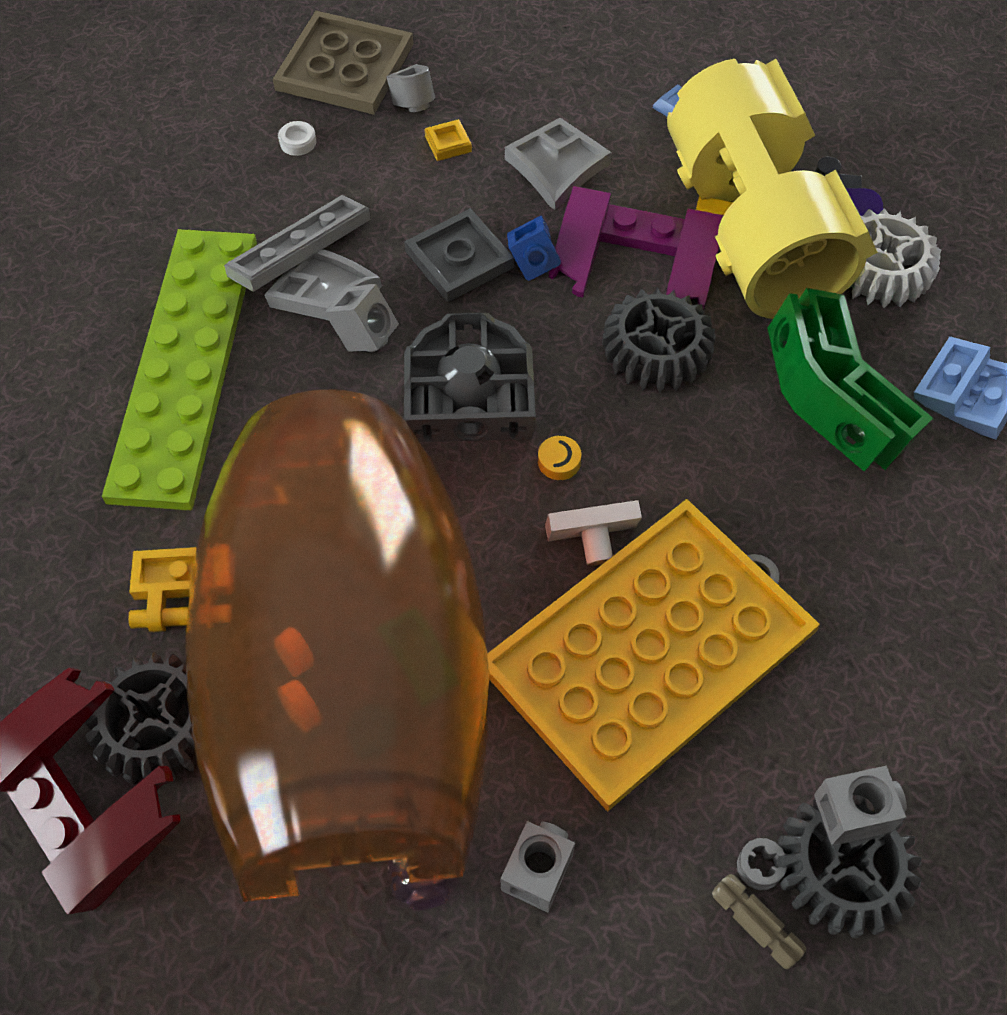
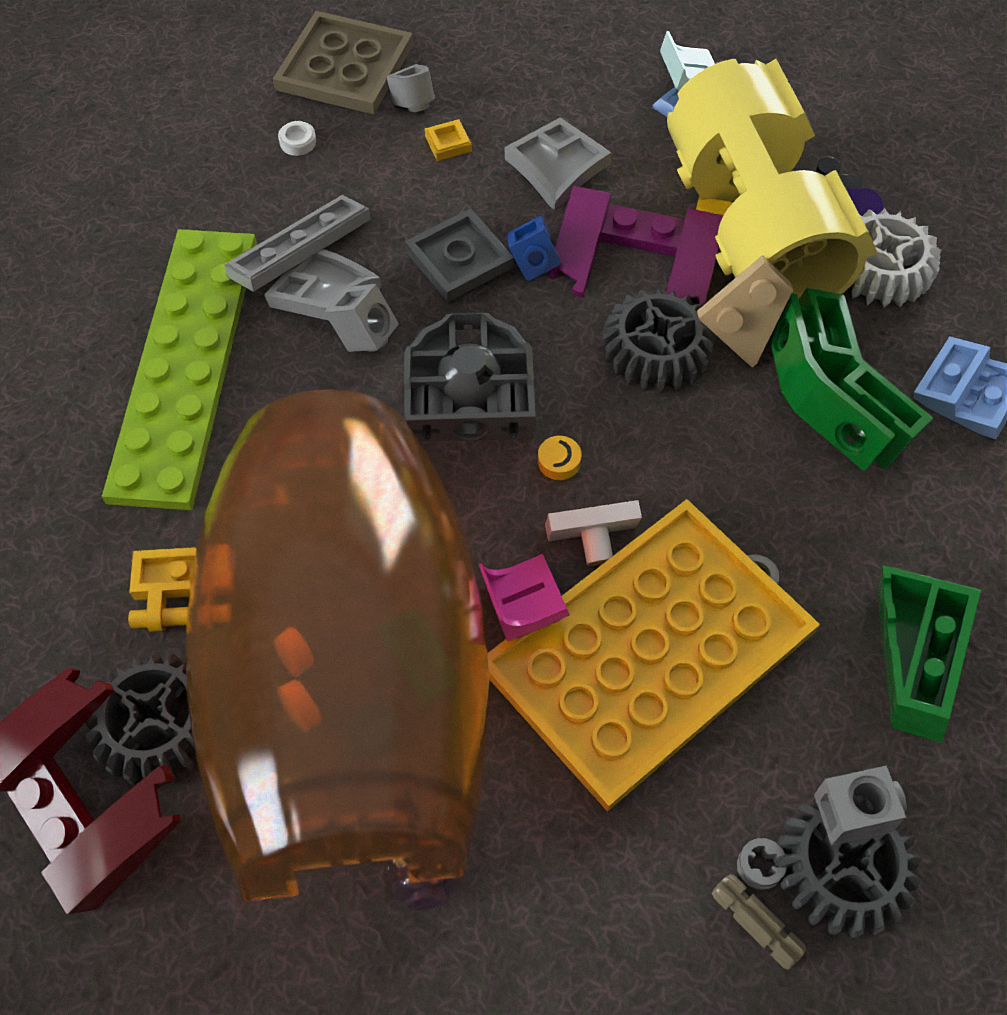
(524, 597): none -> dark pink piece
(533, 887): light grey brick -> none
(683, 61): none -> light aqua piece
(748, 309): none -> tan wing
(924, 647): none -> green wedge

